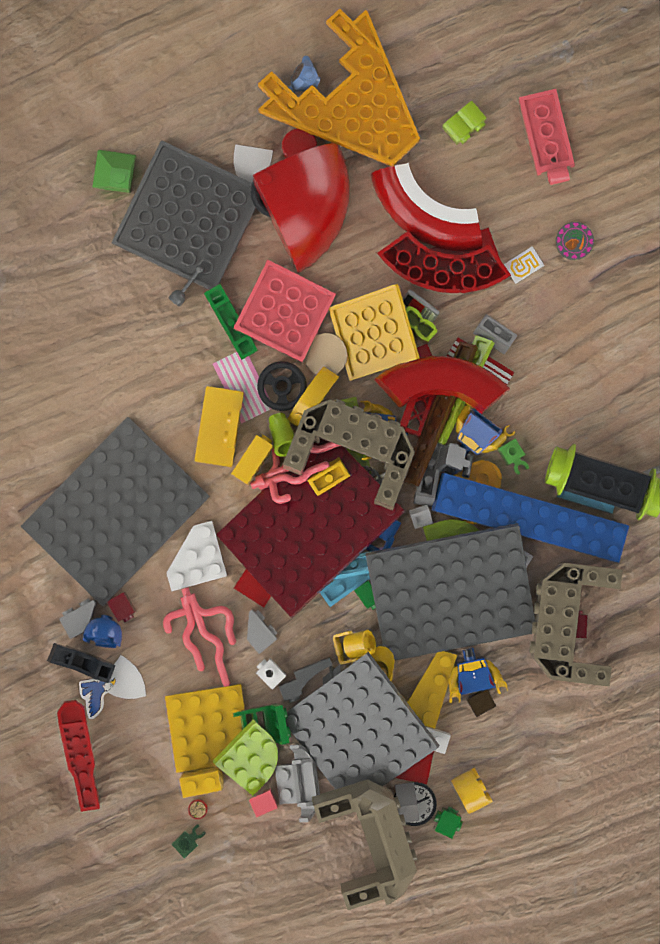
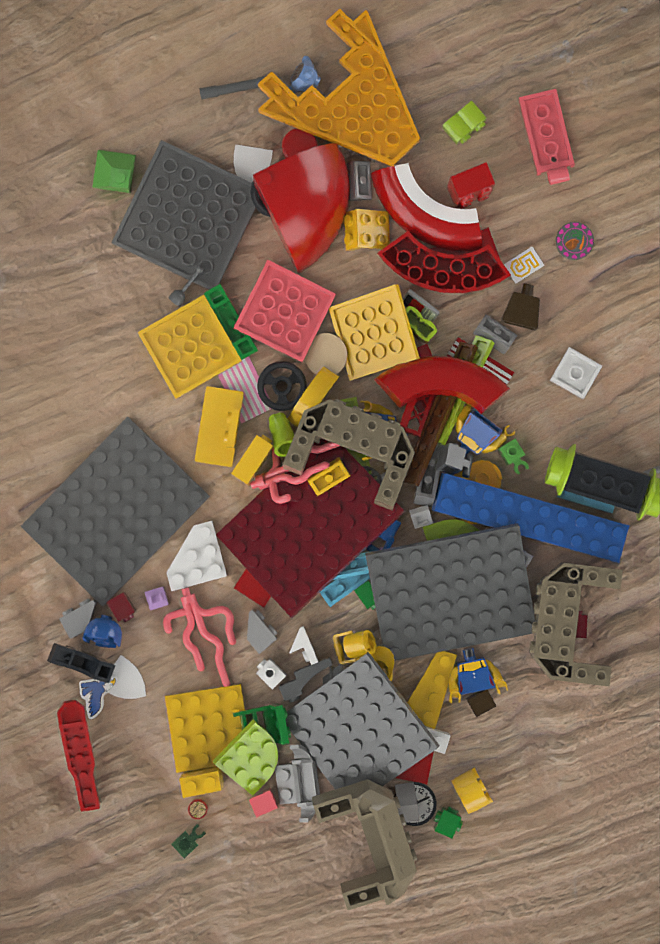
(156, 598): none -> lavender tile
(189, 346): none -> yellow plate
(215, 91): none -> dark grey piece
(302, 641): none -> white slope
(359, 180): none -> light grey slope
(366, 229): none -> yellow bracket
(471, 186): none -> red brick
(522, 309): none -> dark brown torso
(576, 373): none -> white plate

